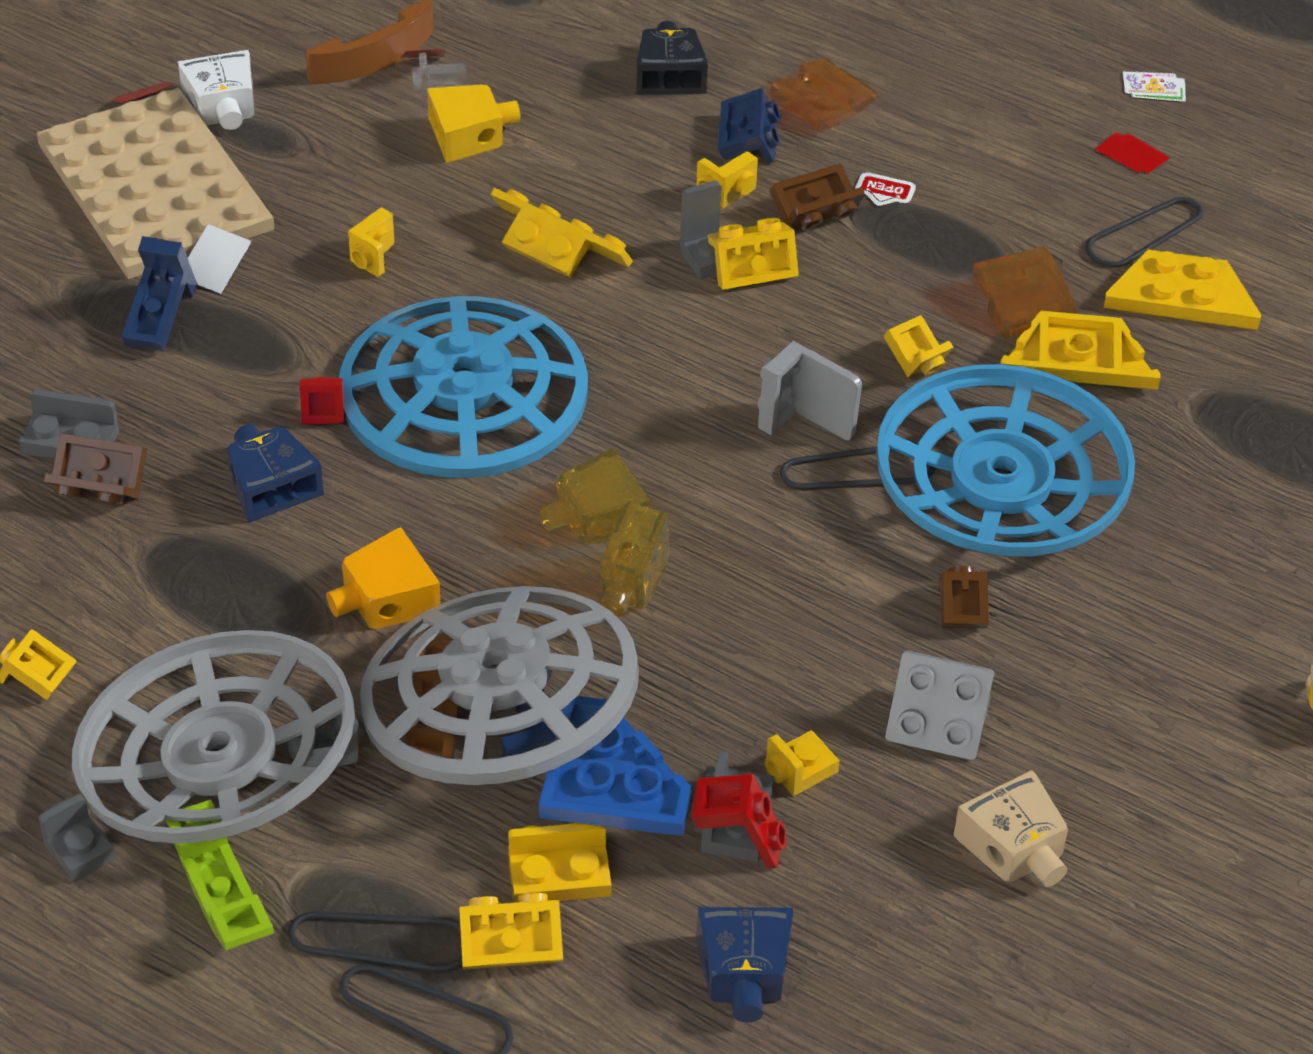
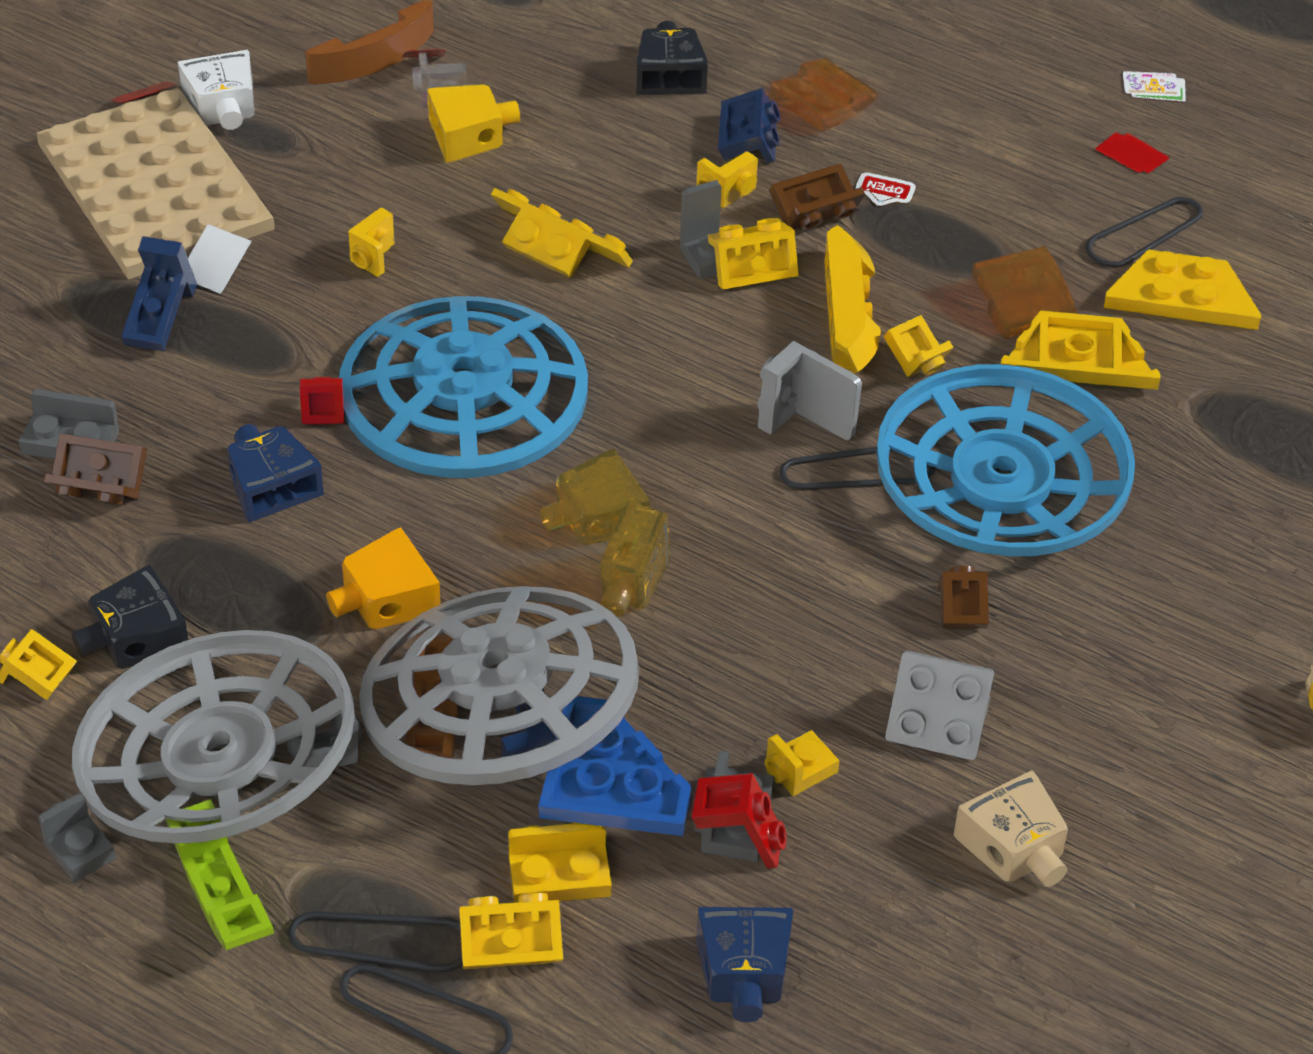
(131, 620): none -> black torso
(847, 278): none -> yellow brick

